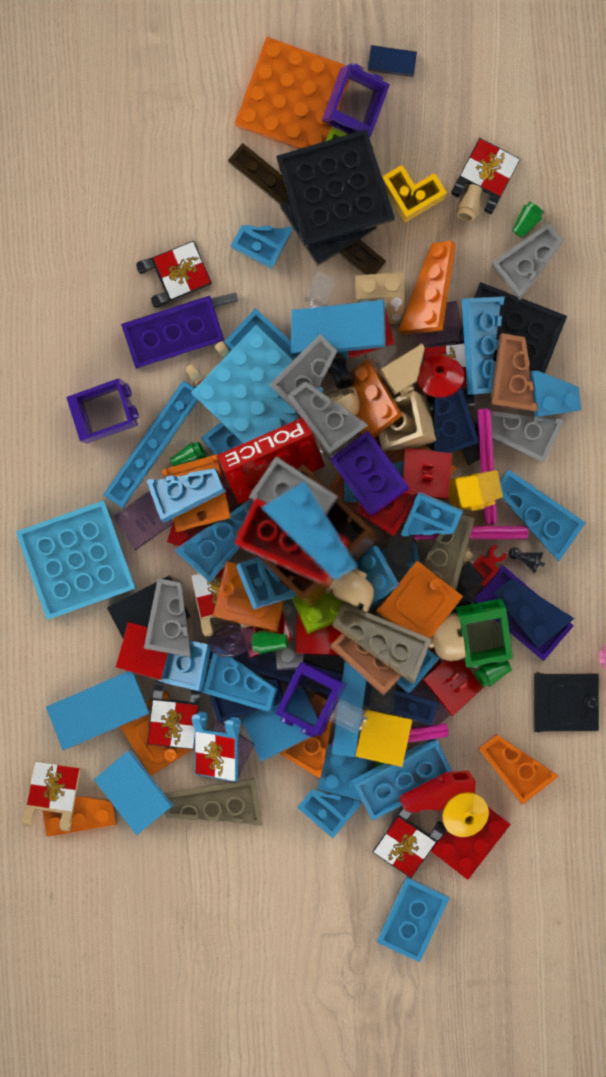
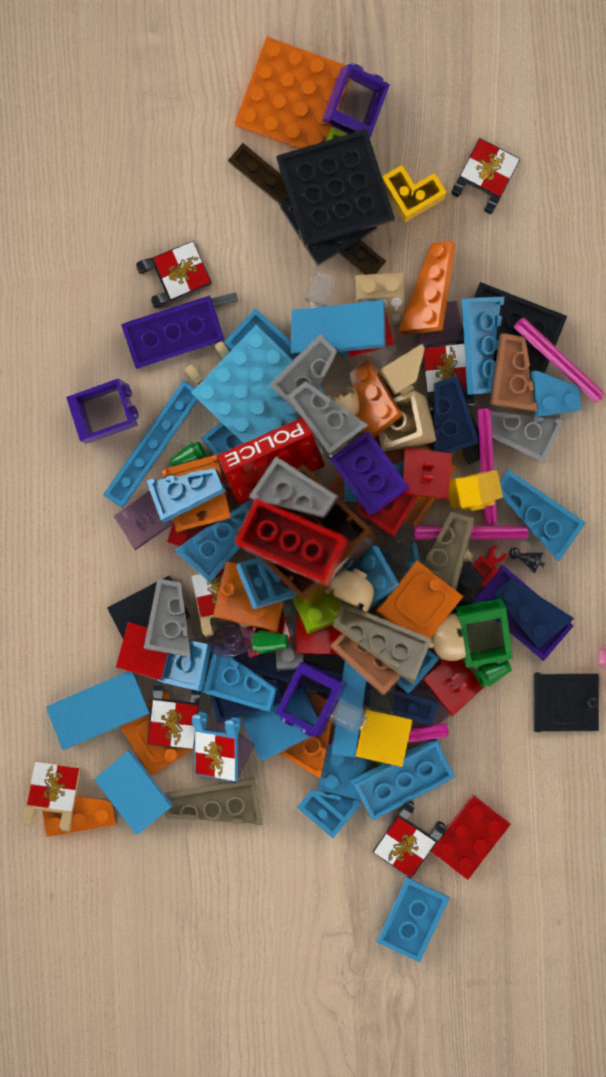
(75, 560): medium azure plate -> none
(261, 243): dark azure wing -> none
(308, 525): dark azure wing -> none
(341, 374): black bush -> none
(392, 61): dark blue tile -> none
(431, 517): dark azure wing -> none
(438, 791): red slope -> none
(440, 384): red dish -> none
(459, 809): yellow dish -> none
(469, 204): tan cone -> none
(517, 769): orange wing -> none
(527, 219): green cone -> none
(528, 259): light grey wing -> none
(559, 360): none -> dark pink axle

